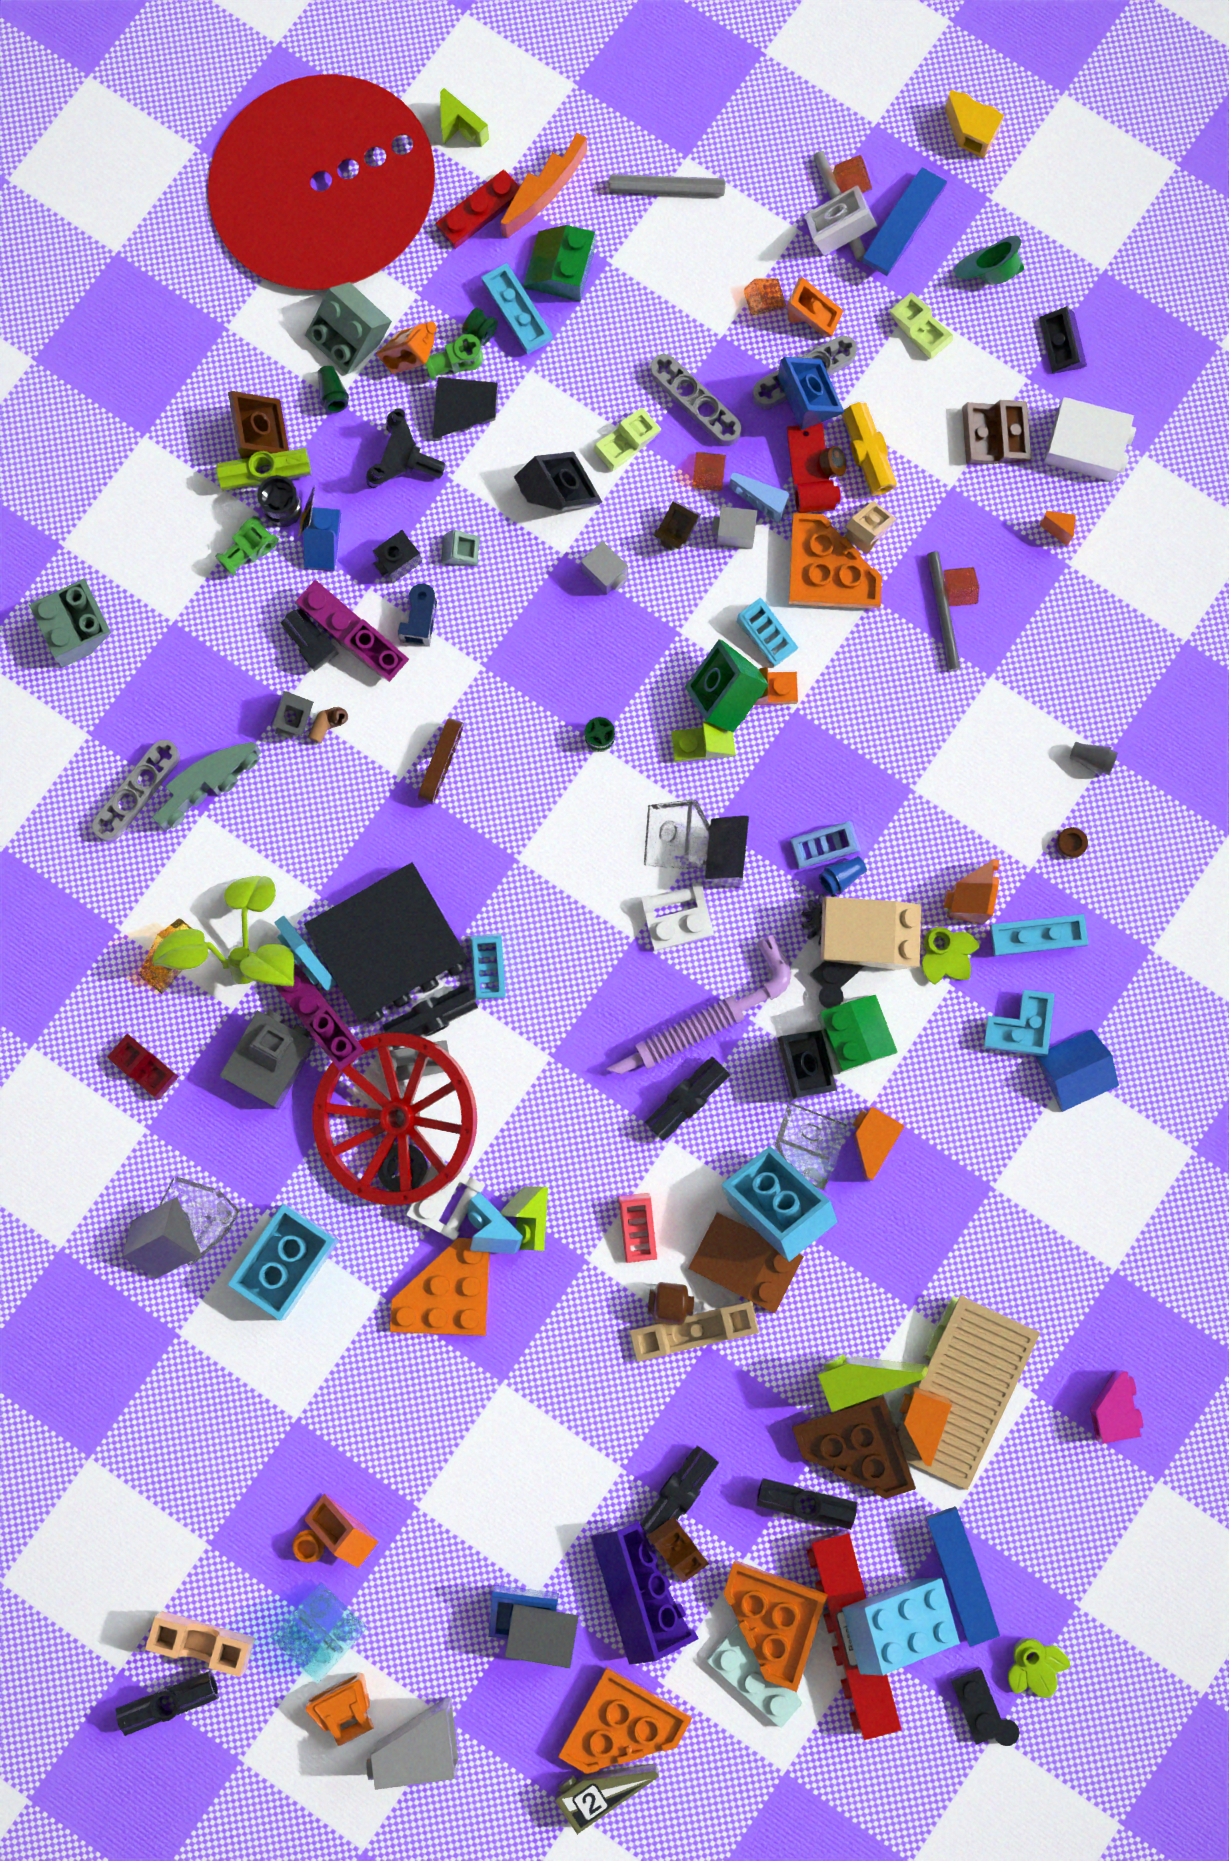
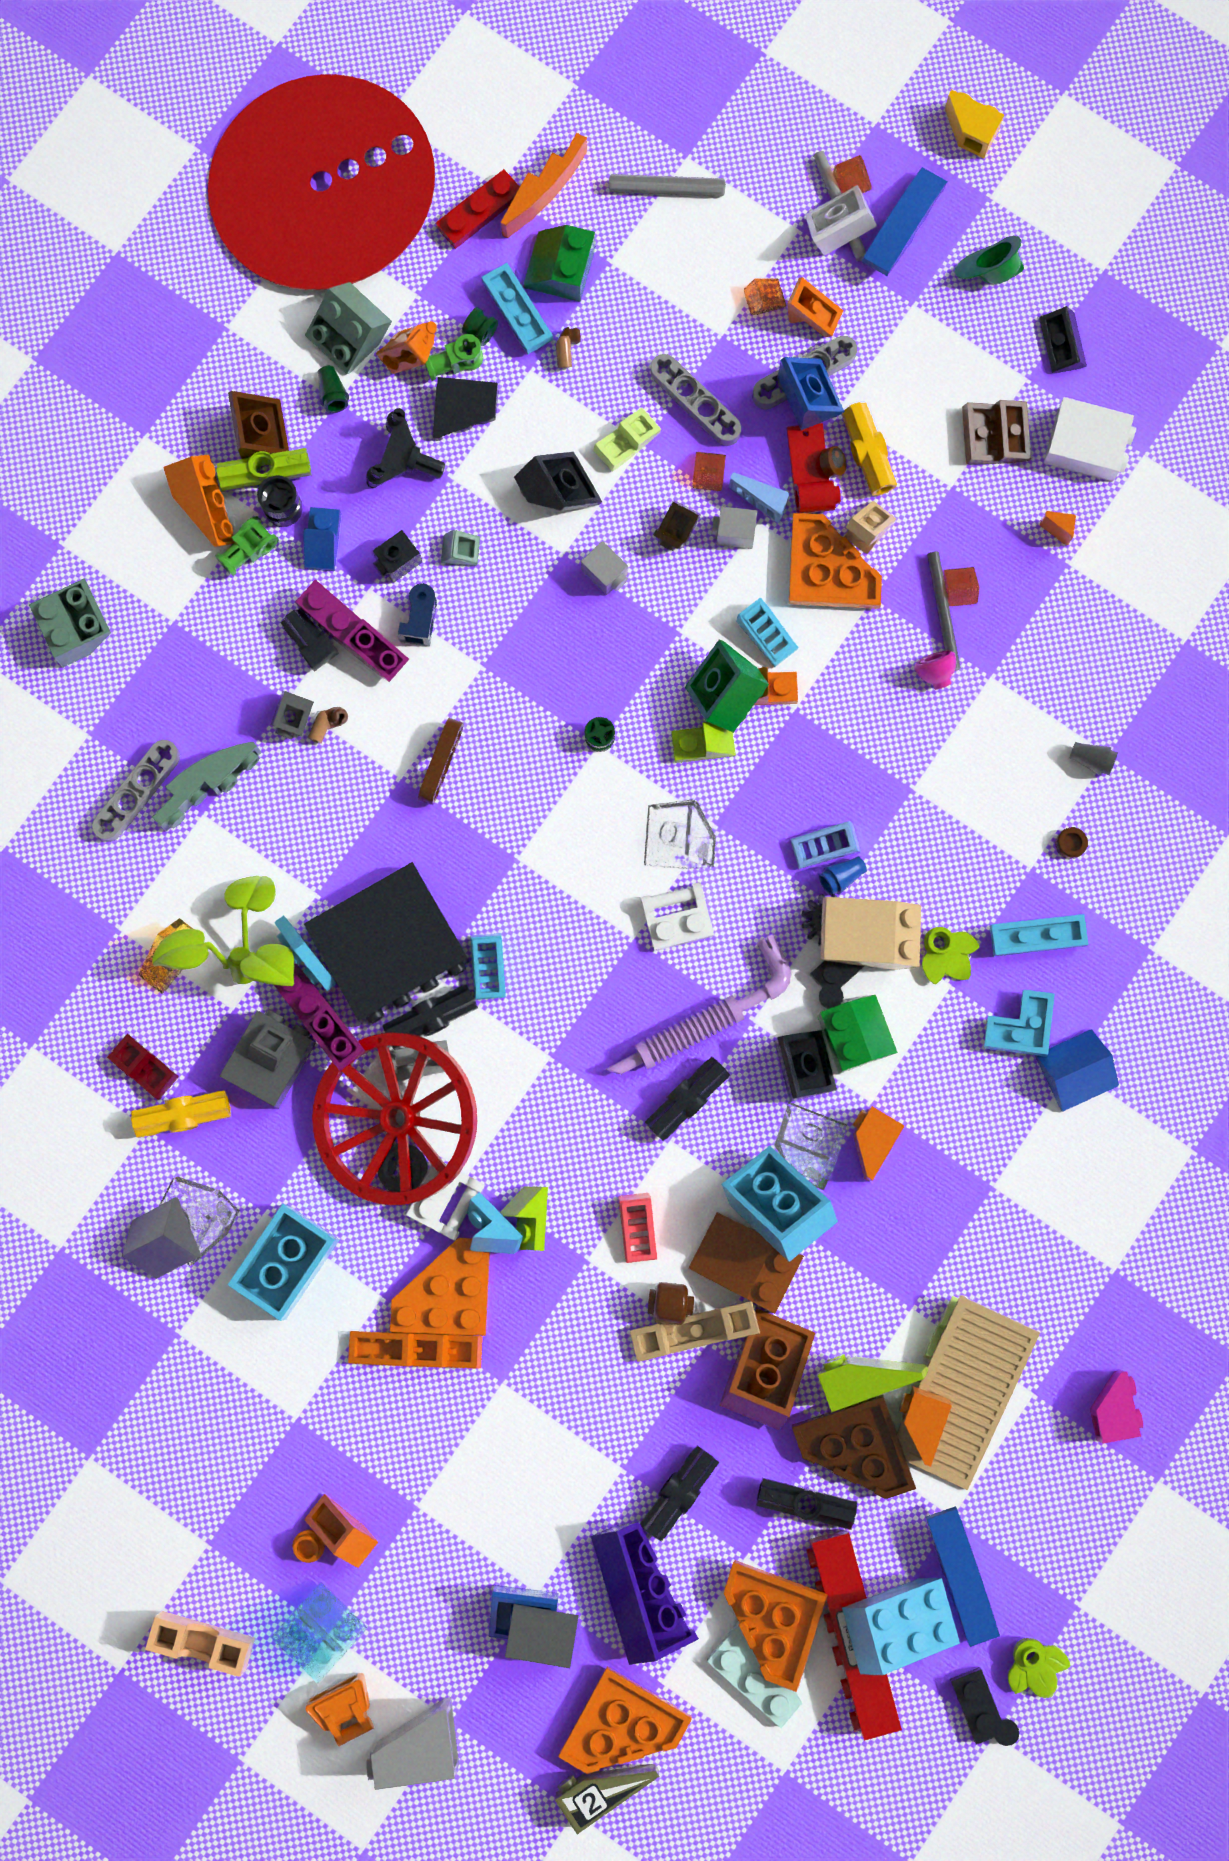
(149, 1711): black piece -> none
(181, 1114): none -> yellow piece
(198, 494): none -> orange slope
(307, 512): sticker -> none
(415, 1349): none -> orange slope
(457, 117): lime slope -> none
(563, 346): none -> medium nougat arm
(678, 1549): reddish brown slope -> none
(727, 850): black slope -> none
(768, 1371): none -> dark orange slope
(920, 326): yellowish green slope -> none
(937, 668): none -> dark pink brick
(974, 895): orange slope -> none

